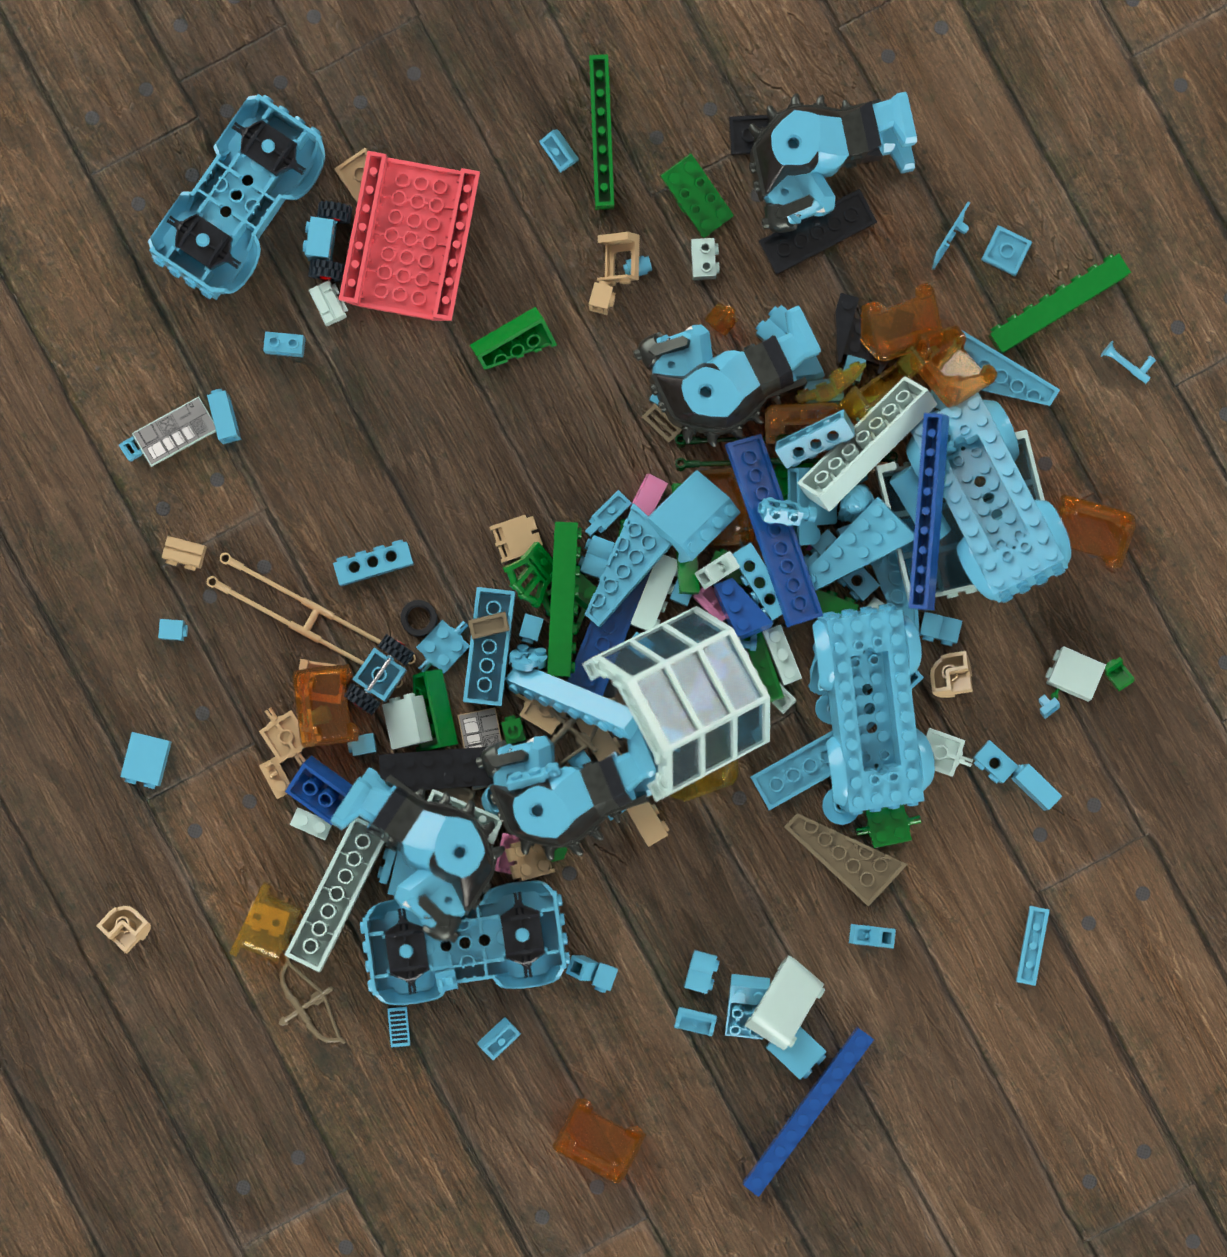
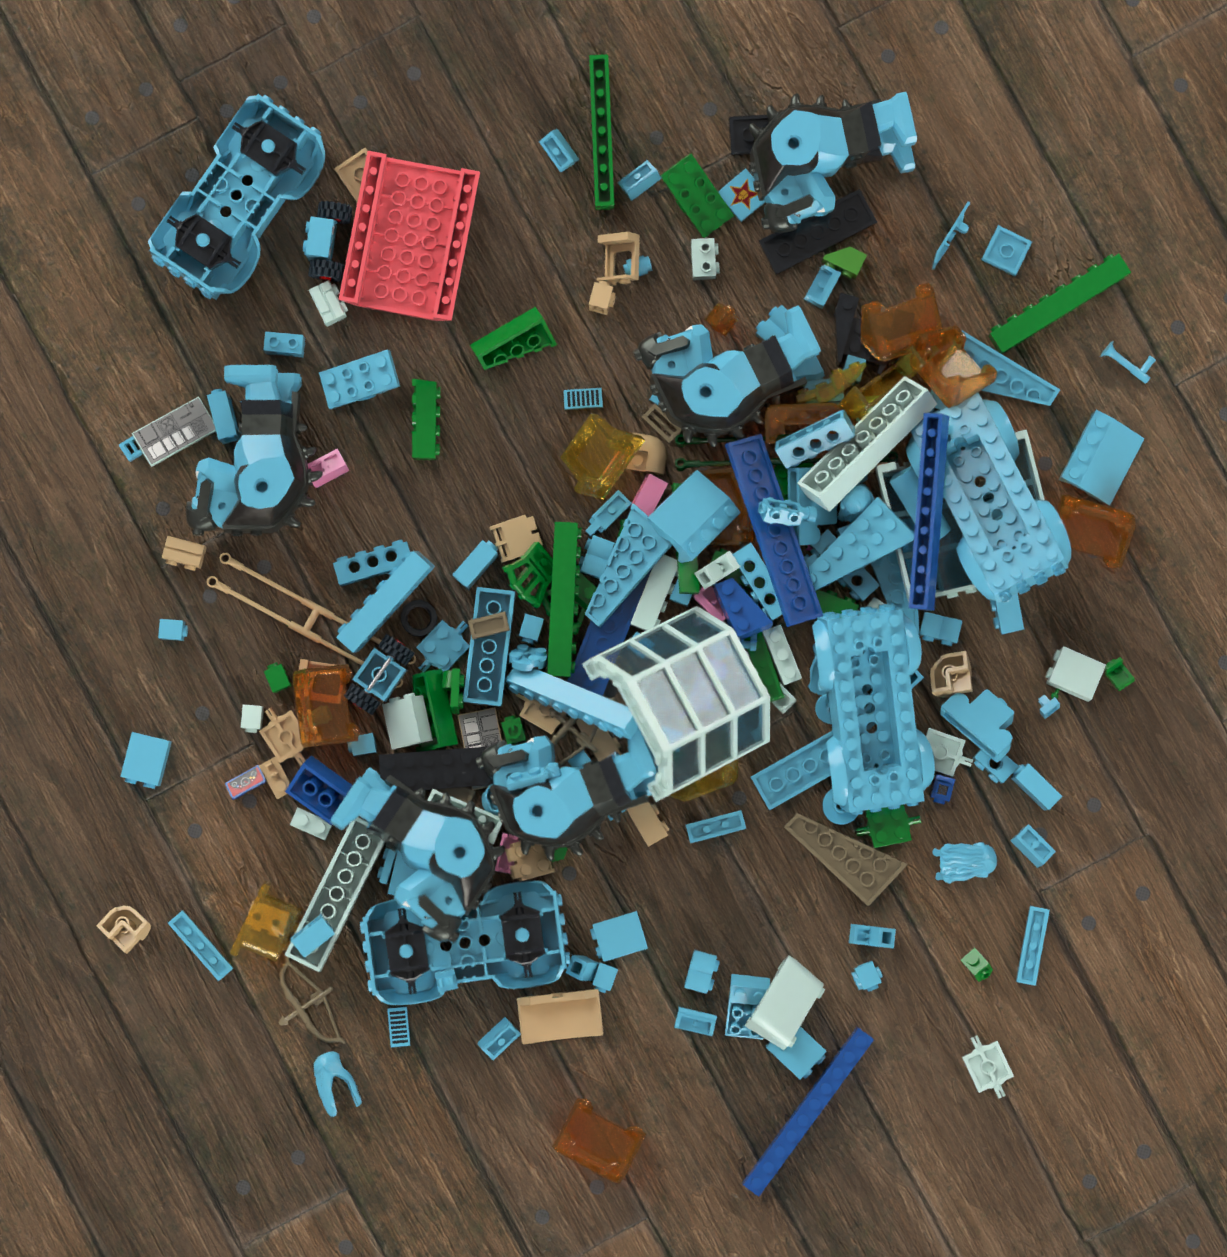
(200, 945): none -> medium azure plate
(245, 782): none -> slope
(252, 718): none -> light aqua brick
(269, 461): none -> piece
(277, 677): none -> green brick
(312, 935): none -> medium azure hinge
(325, 1069): none -> medium azure hair
(330, 465): none -> bright pink hinge
(359, 379): none -> medium azure plate
(385, 601): none -> medium azure brick
(425, 420): none -> green wedge
(454, 682): none -> green plate
(476, 564): none -> medium azure brick
(560, 1016): none -> tan panel
(583, 398): none -> tile
(599, 456): none -> clear yellow windscreen
(619, 936): none -> medium azure brick
(639, 180): none -> medium azure slope
(650, 456): none -> tan brick
(715, 826): none -> medium azure plate
(740, 195): none -> medium azure tile
(822, 286): none -> medium azure hinge
(845, 260): none -> bright green slope
(867, 976): none -> medium azure brick
(942, 789): none -> blue window
(965, 861): none -> medium azure hair
(977, 965): none -> bracket
(981, 721): none -> medium azure brick
(987, 1066): none -> light aqua plate
(1008, 615): none -> medium azure brick
(1033, 846): none -> medium azure hinge
(1102, 457): none -> medium azure piece

